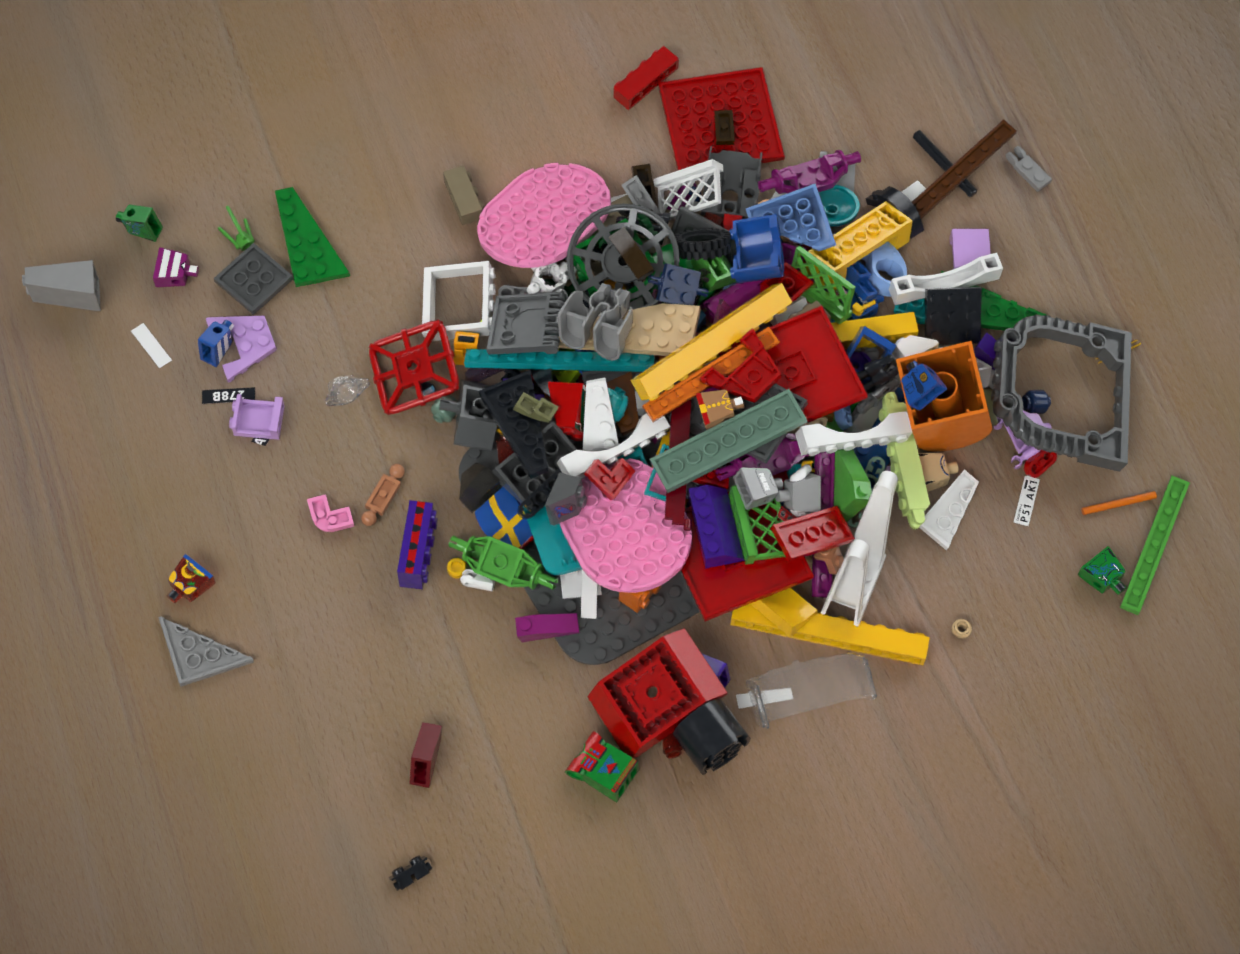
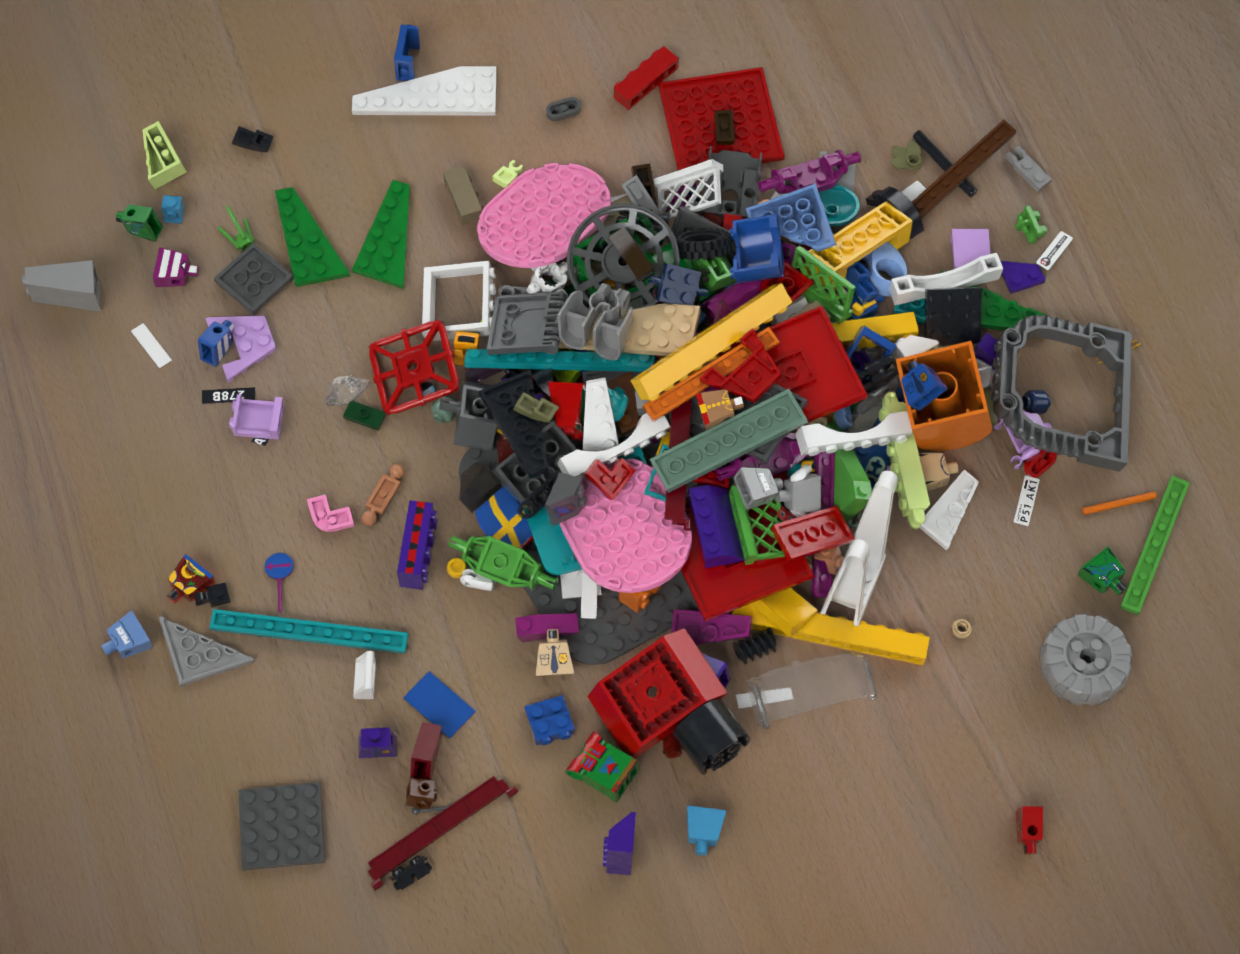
(127, 637): none -> medium blue torso
(161, 156): none -> yellowish green wedge
(173, 209): none -> dark azure brick
(215, 595): none -> black plate
(253, 141): none -> black slope
(279, 567): none -> blue piece
(281, 826): none -> dark grey plate
(309, 631): none -> teal plate
(364, 415): none -> dark green plate
(365, 676): none -> white tile
(377, 743): none -> dark purple torso
(386, 243): none -> green wing
(407, 40): none -> blue panel
(416, 811): none -> dark grey hinge
(420, 793): none -> reddish brown brick
(436, 828): none -> dark red piece
(439, 704): none -> blue window
(449, 92): none -> white wing
(507, 175): none -> yellowish green plate
(549, 720): none -> blue plate
(553, 655): none -> tan torso
(562, 108): none -> dark grey plate
(619, 846): none -> dark purple slope
(704, 827): none -> dark azure torso
(714, 630): none -> magenta wing
(755, 646): none -> black piece
(904, 156): none -> olive plate
(1021, 276): none -> dark purple wing
(1029, 224): none -> bright green hips
(1029, 819): none -> red torso
(1054, 250): none -> white sticker
(1098, 644): none -> light grey wheel

